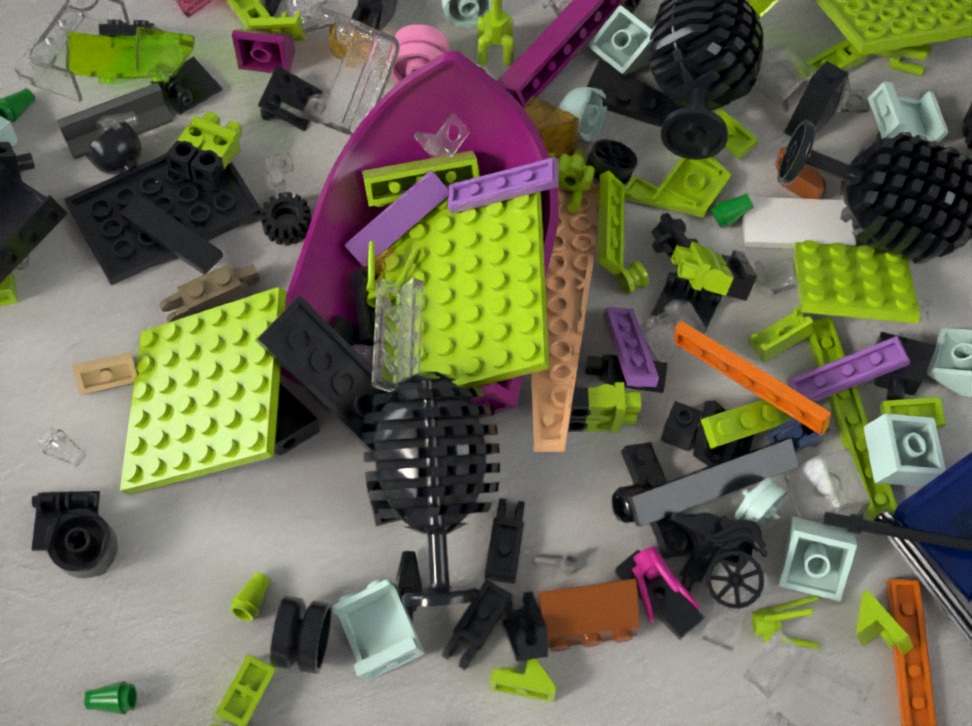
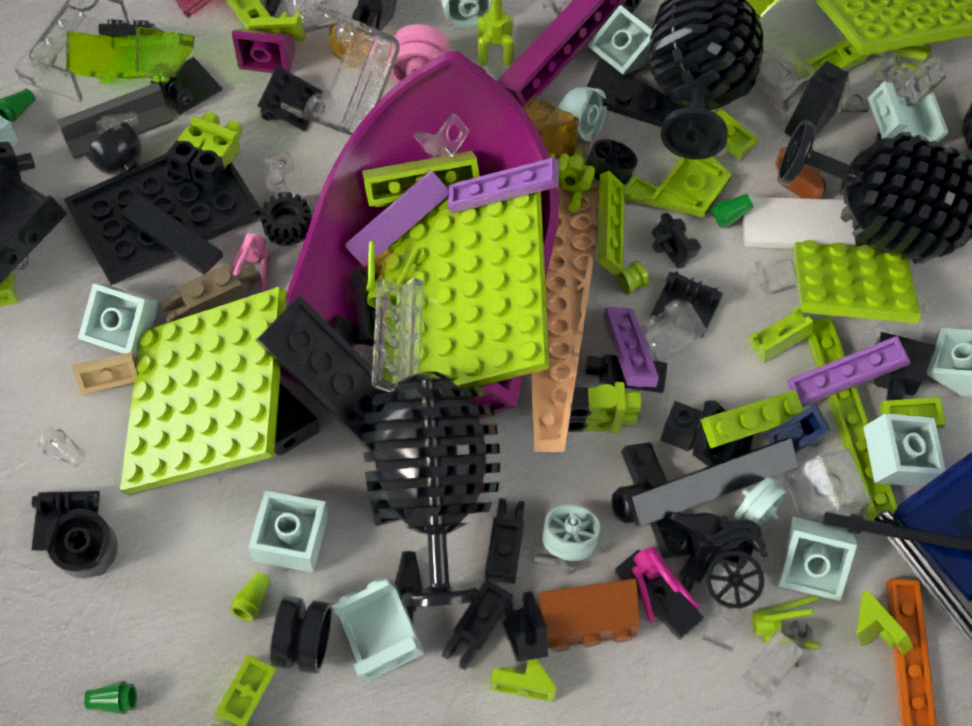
(117, 318): none -> light aqua slope
(251, 251): none -> bright pink plant
(288, 531): none -> light aqua brick
(571, 524): none -> light aqua wheel
(715, 272): lime hips -> none
(752, 378): orange tile -> none
(800, 639): none -> dark grey hand
(908, 83): none -> clear tile

